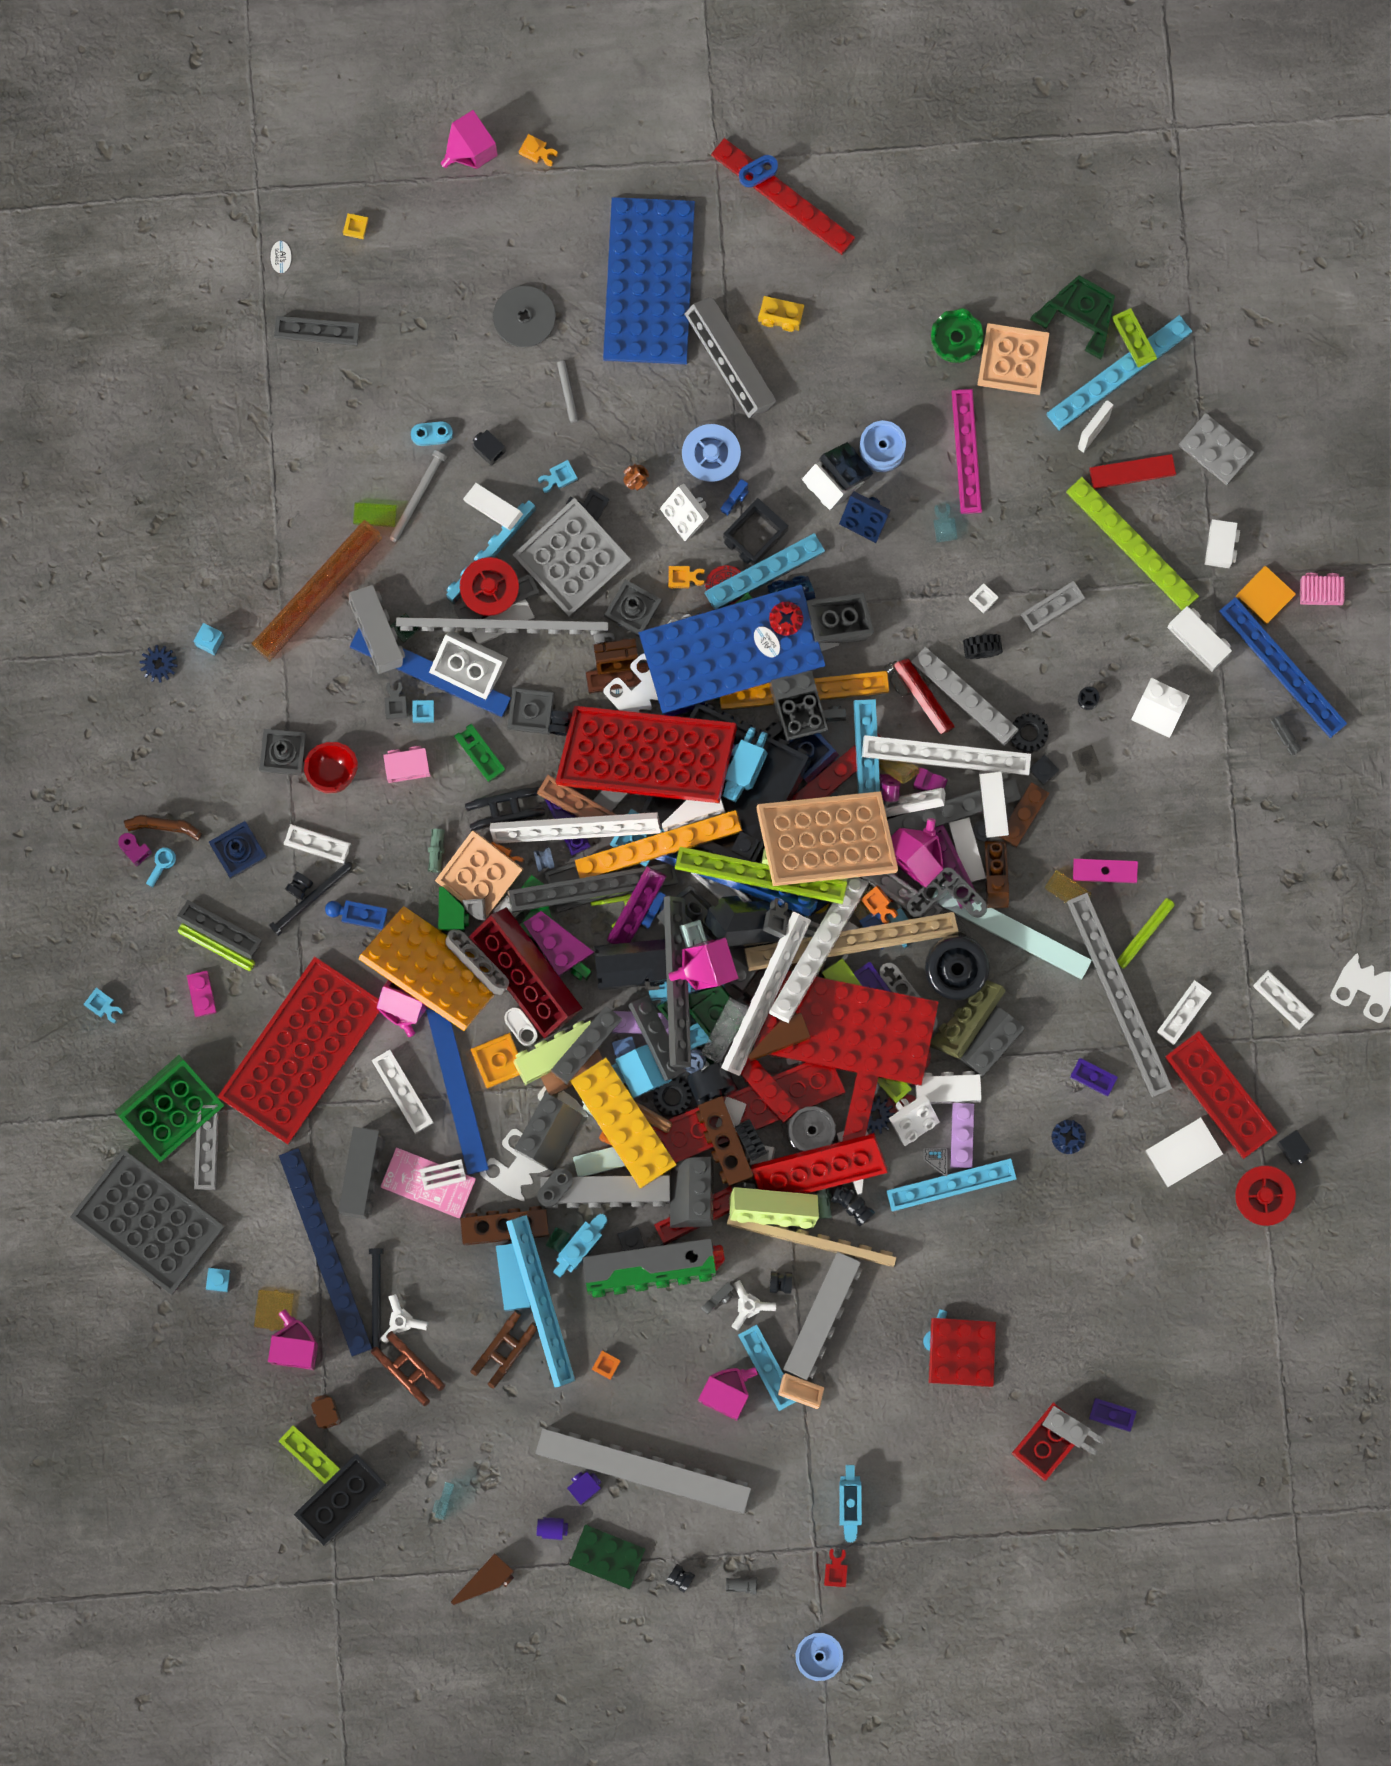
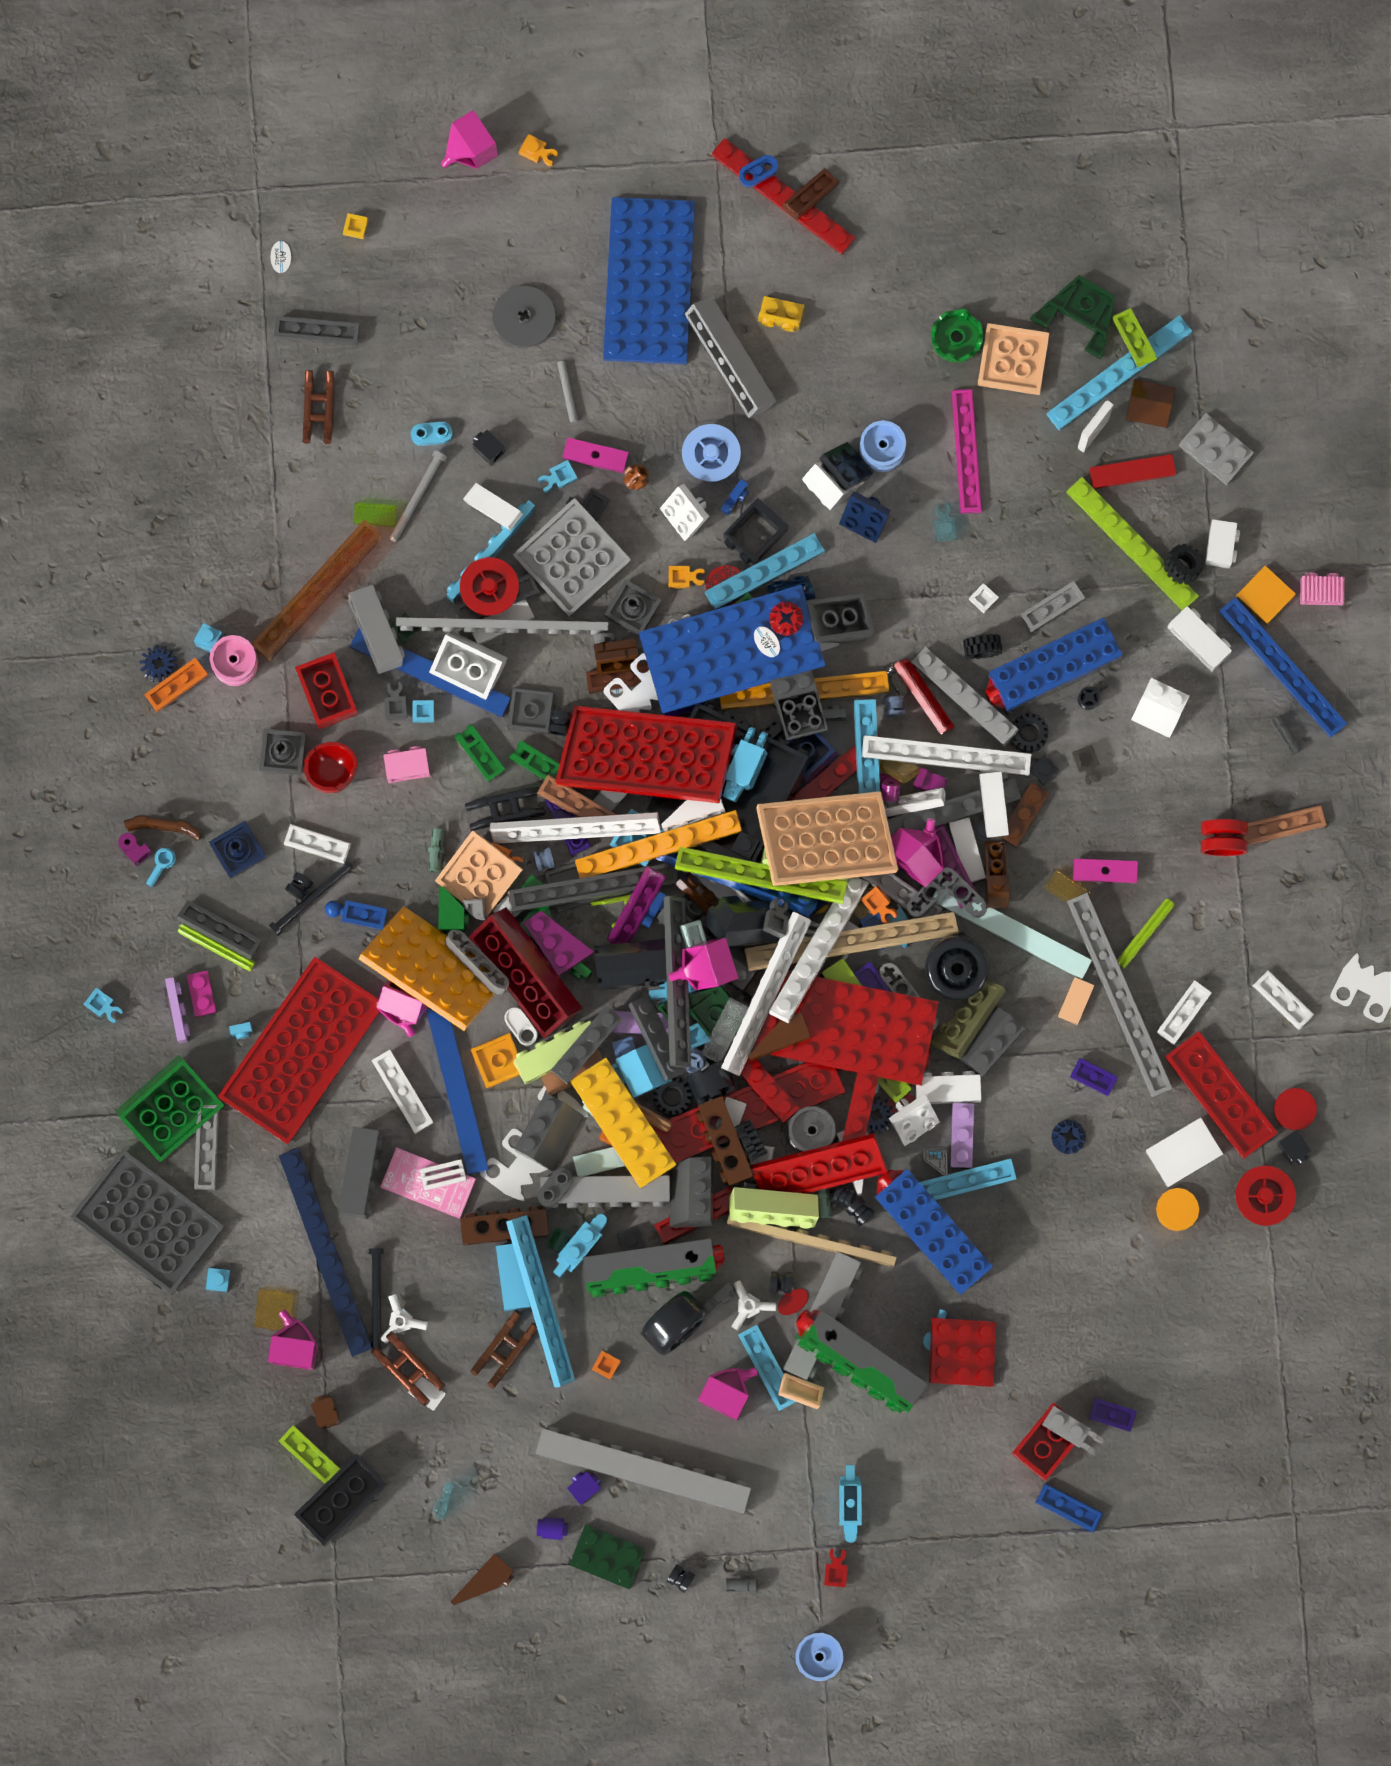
(176, 685): none -> orange plate
(178, 1010): none -> lavender plate
(221, 660): none -> bright pink wheel
(241, 1031): none -> medium azure plate
(309, 398): none -> copper piece
(326, 691): none -> red brick
(431, 1392): none -> white sticker
(536, 762): none -> green plate
(582, 453): none -> dark pink tile
(674, 1323): none -> black wheel
(697, 892): none -> reddish brown plate
(793, 1302): none -> red sticker
(810, 194): none -> copper tile
(858, 1360): none -> piece
(894, 706): none -> sand blue wheel
(931, 1229): none -> blue piece
(1053, 667): none -> blue piece
(1069, 1508): none -> blue tile
(1076, 1001): none -> light nougat tile
(1150, 403): none -> reddish brown slope
(1177, 1209): none -> light orange tile
(1179, 573): none -> black tyre
(1224, 837): none -> red wheel
(1285, 825): none -> nougat tile
(1295, 1109): none -> red tile

